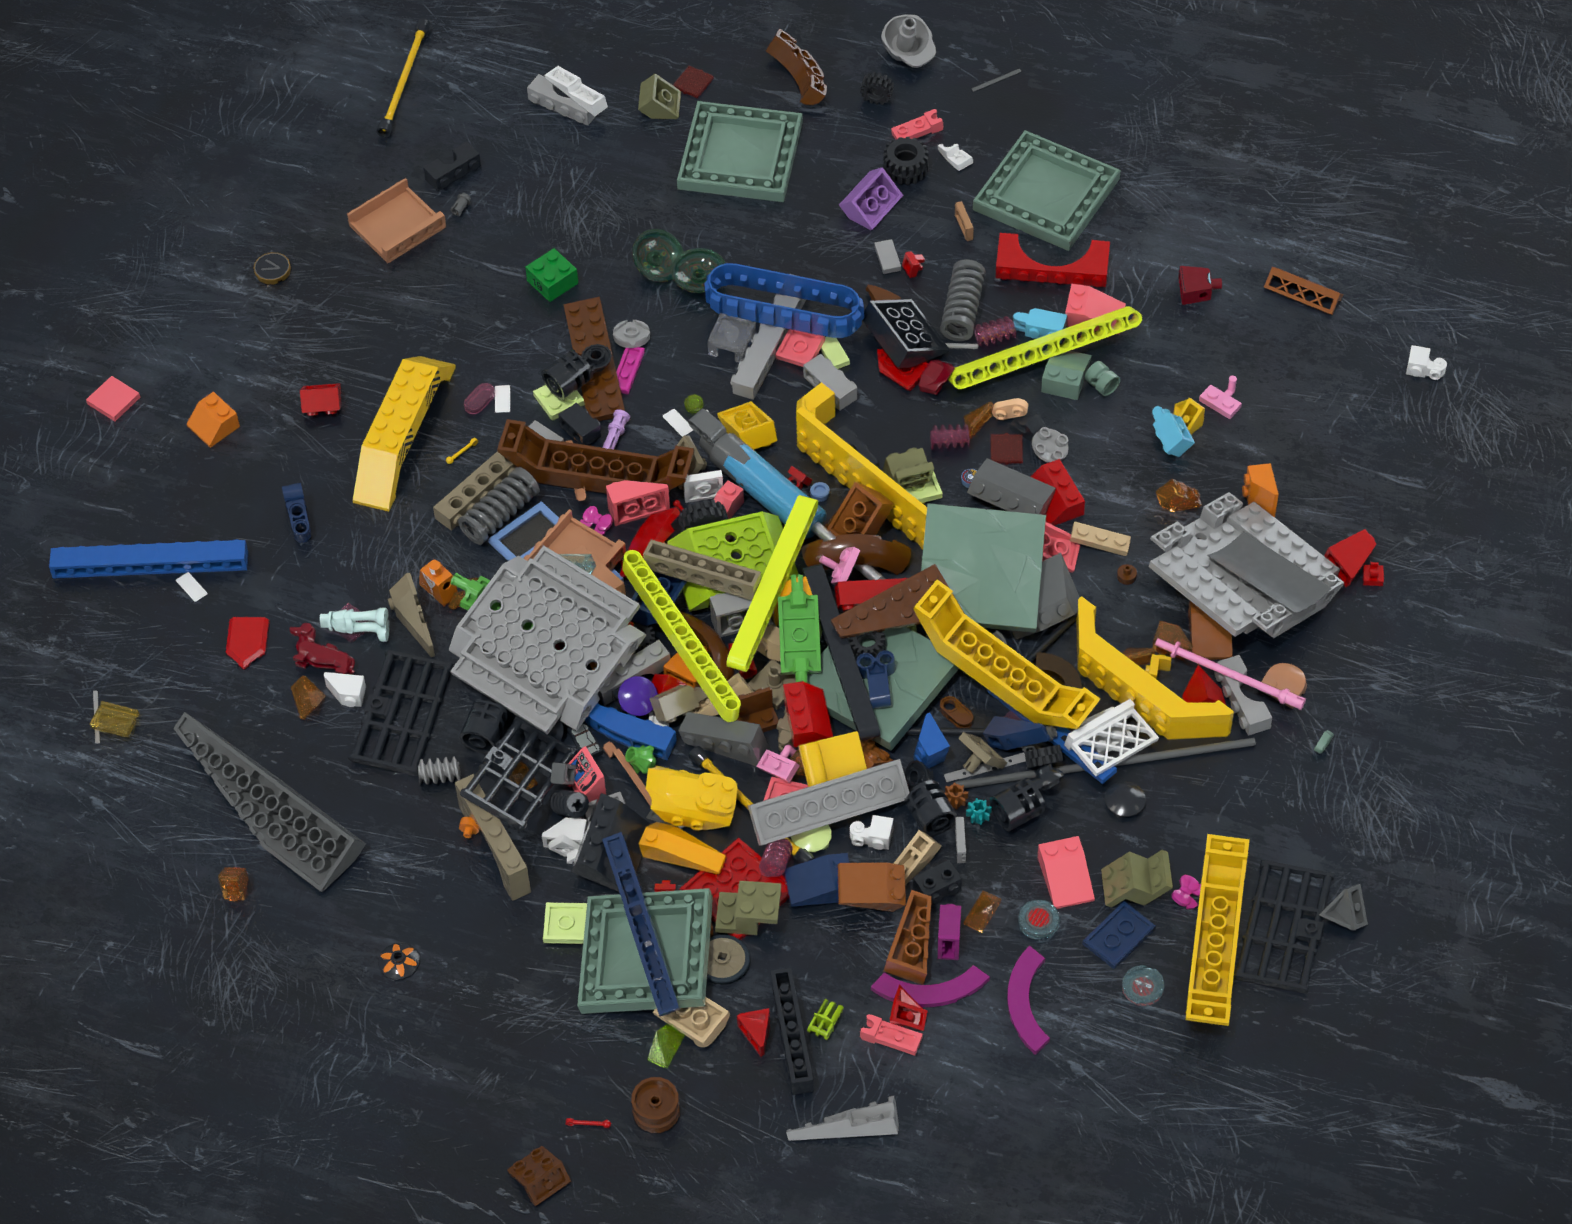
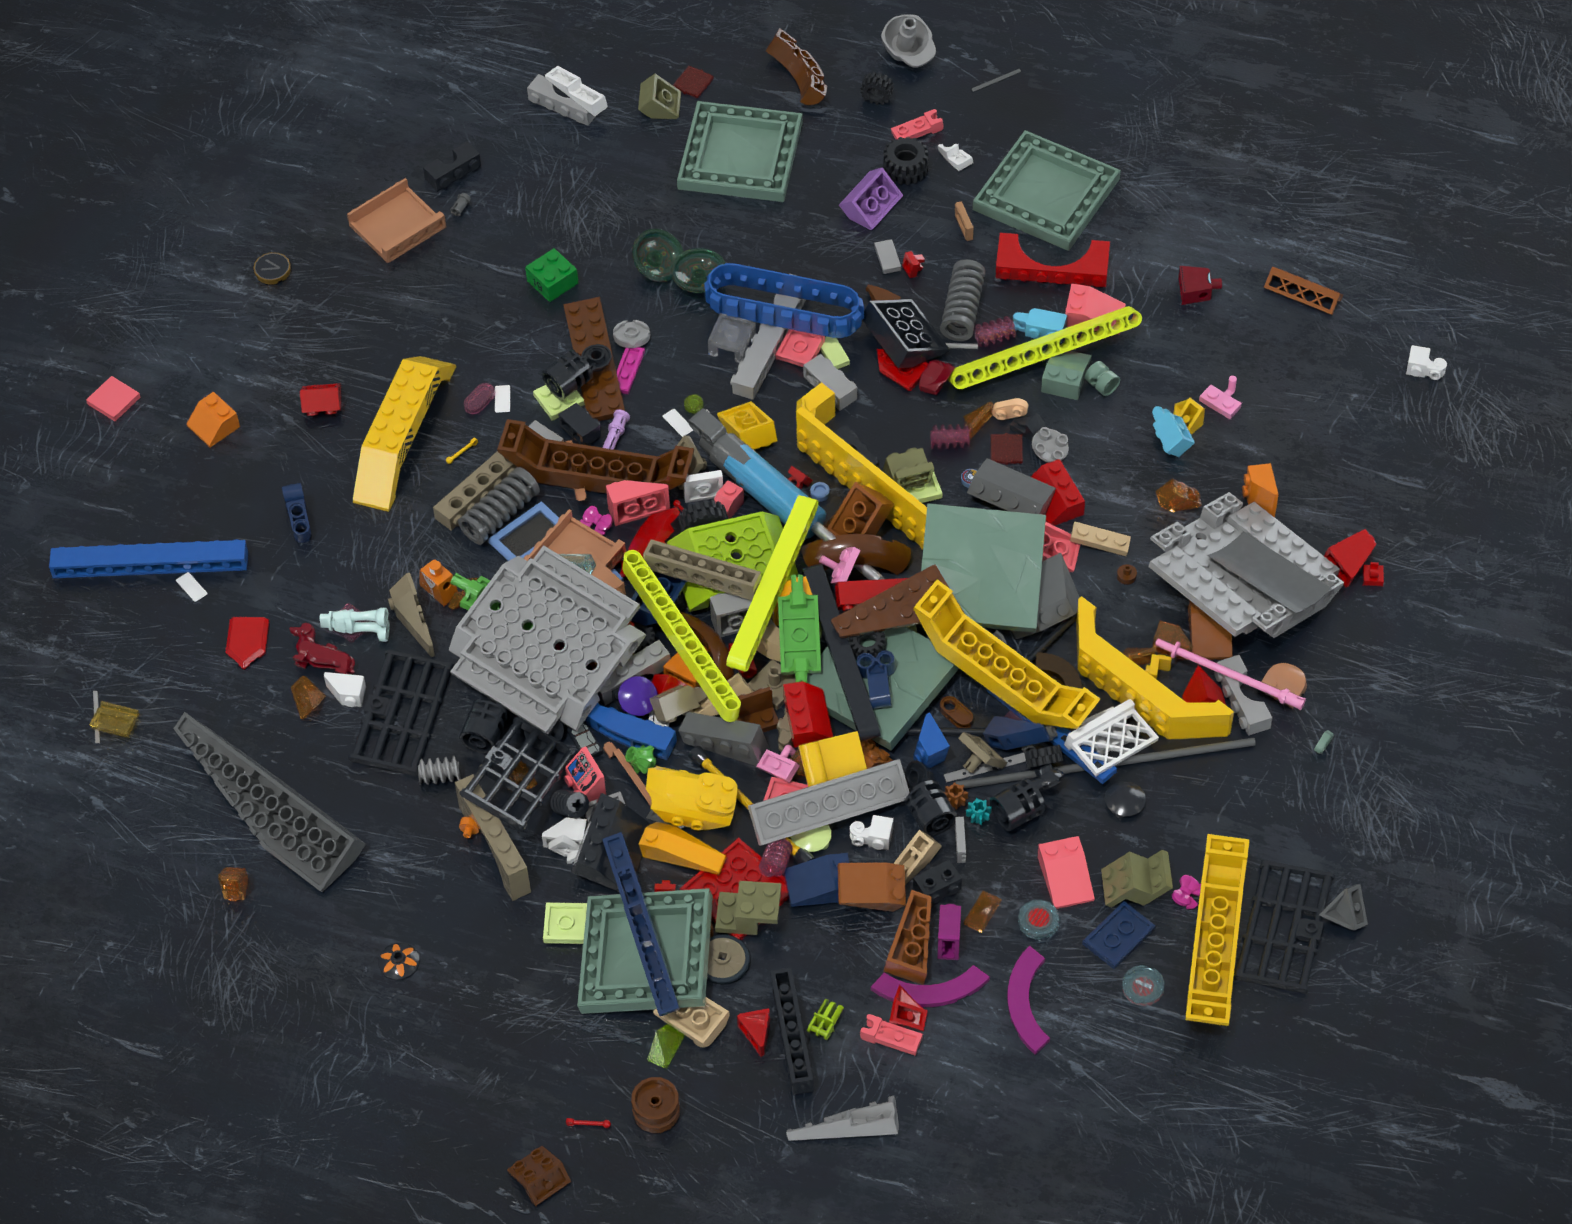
(385, 126): yellow hose -> none
(563, 774): dark grey slope -> none

